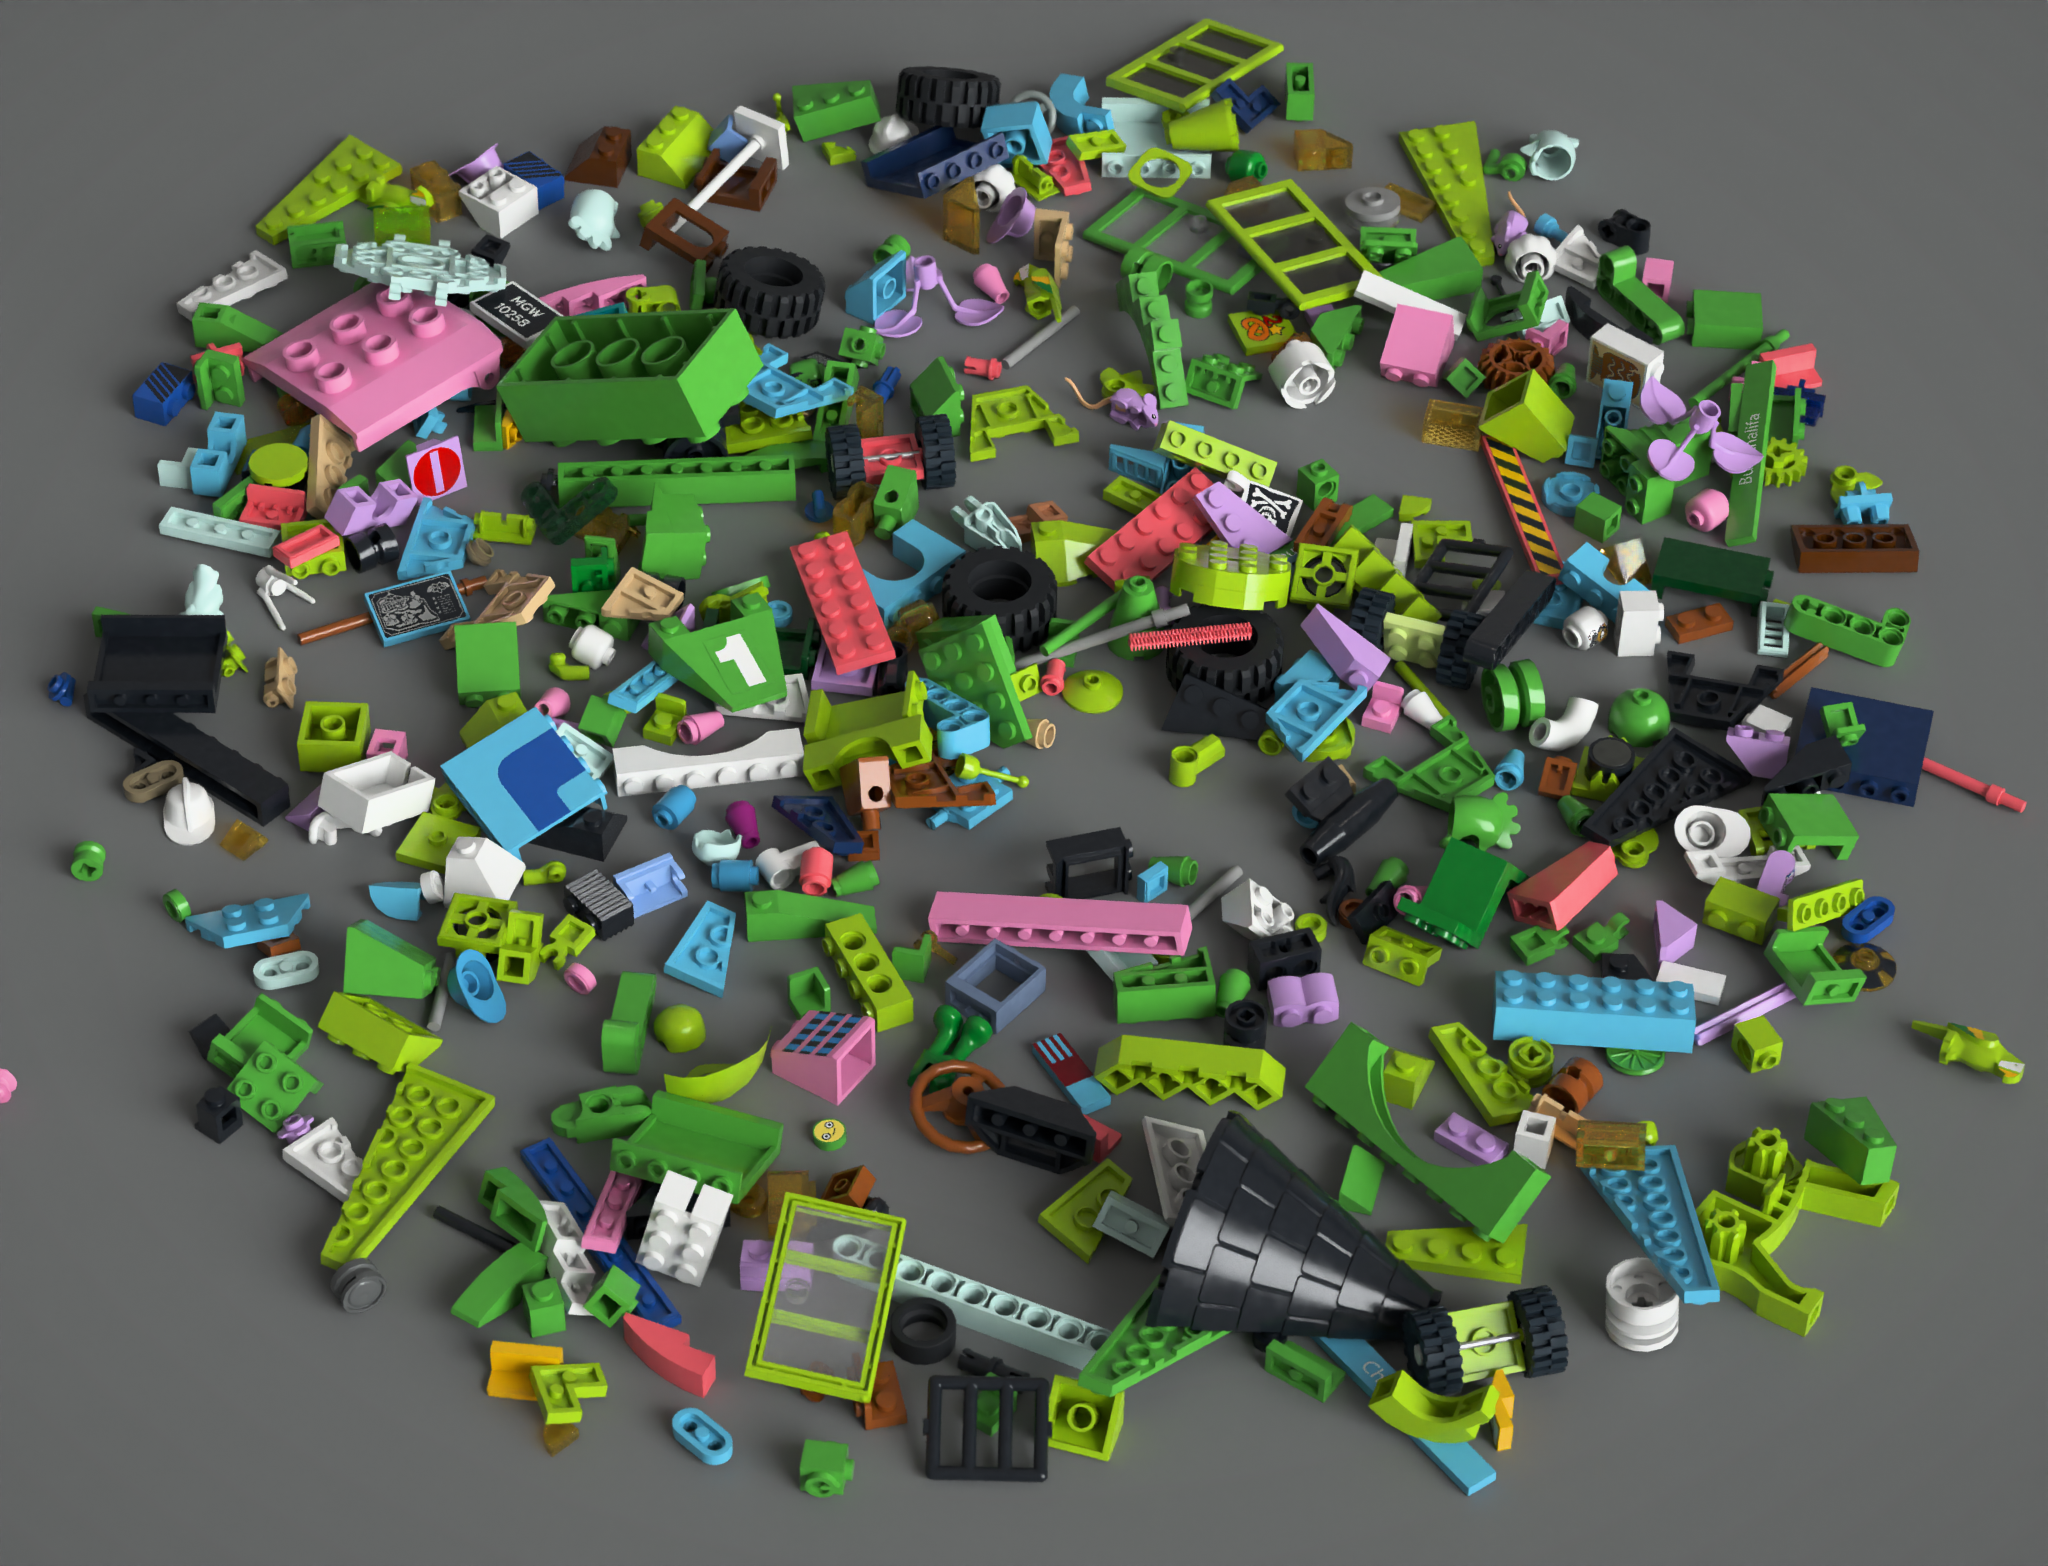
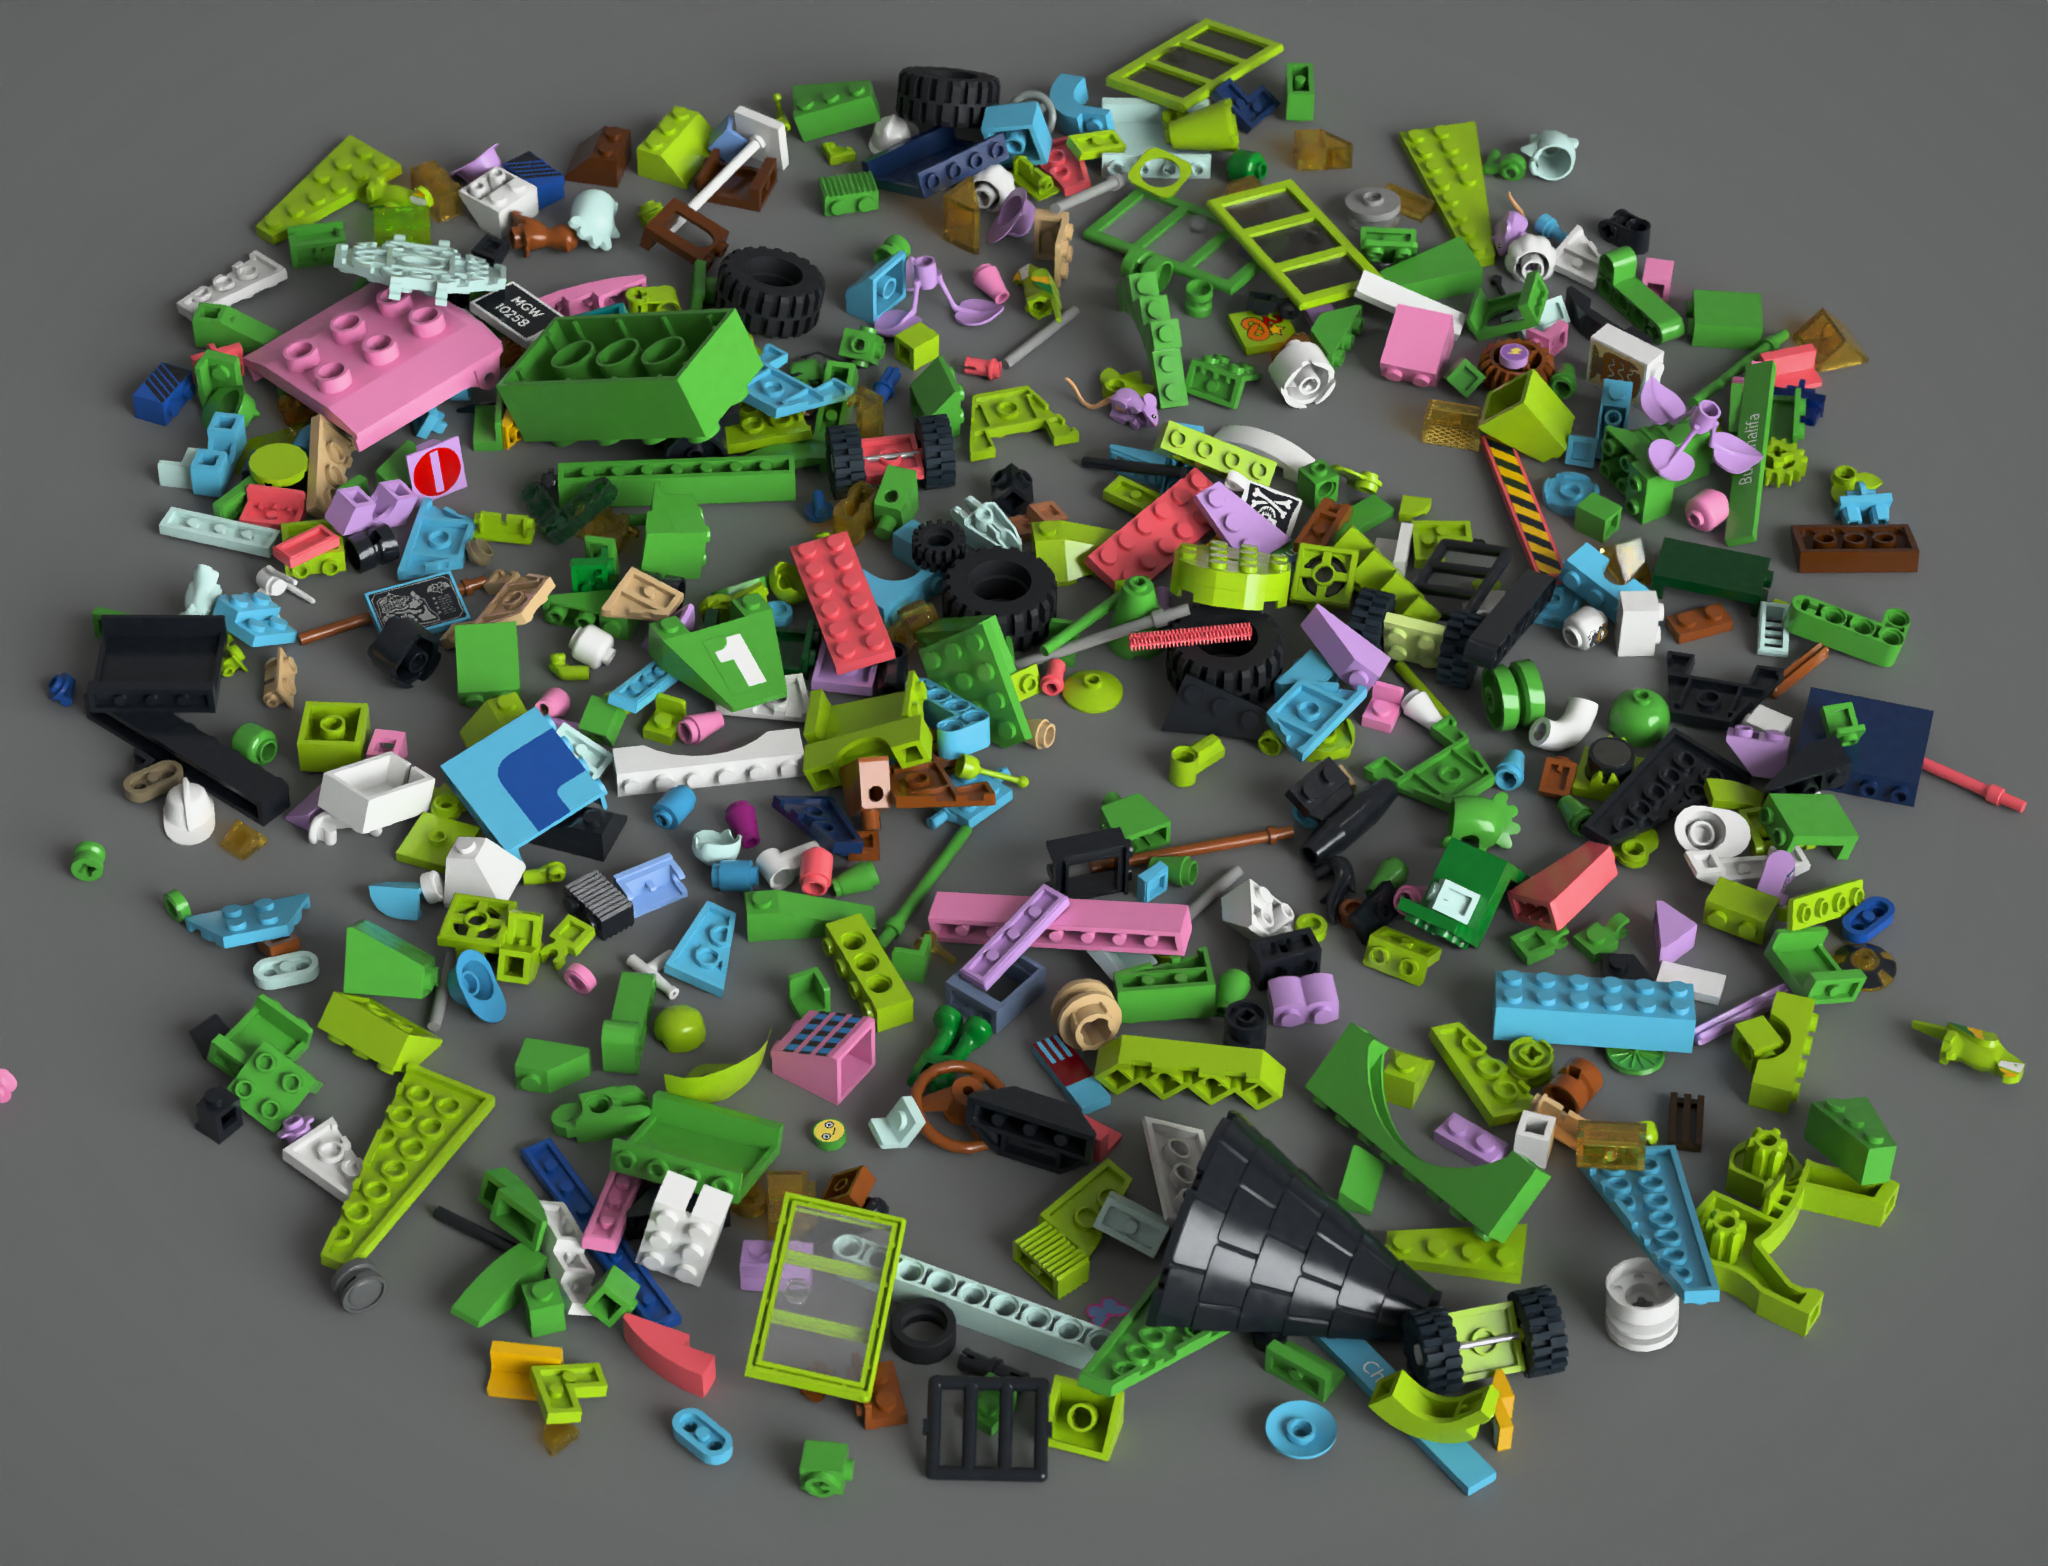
(230, 400): none -> bright green piece
(254, 619): none -> medium azure plate
(255, 743): none -> bright green head
(405, 651): none -> black brick
(533, 235): none -> dark orange animal
(550, 1065): none -> bright green slope
(654, 967): none -> white piece
(786, 583): none -> lime hair
(848, 193): none -> bright green brick
(896, 924): none -> bright green bar
(899, 1125): none -> light aqua bracket
(916, 346): none -> lime brick
(927, 537): none -> black tyre
(1012, 489): none -> black brick
(1014, 937): none -> lavender tile
(1051, 1259): none -> lime brick
(1086, 1014): none -> tan piece
(1108, 1307): none -> medium blue sticker
(1112, 183): none -> light grey bar
(1134, 467): none -> black bar
(1138, 820): none -> bright green torso
(1268, 835): none -> dark orange bar
(1269, 446): none -> white slope
(1305, 1420): none -> medium azure dish
(1364, 482): none -> lime plate
(1452, 900): none -> light aqua bracket
(1513, 356): none -> tile
(1686, 1103): none -> dark brown tile
(1731, 794): none -> lime slope
(1775, 1077): none -> lime arch
(1832, 340): none -> clear yellow slope

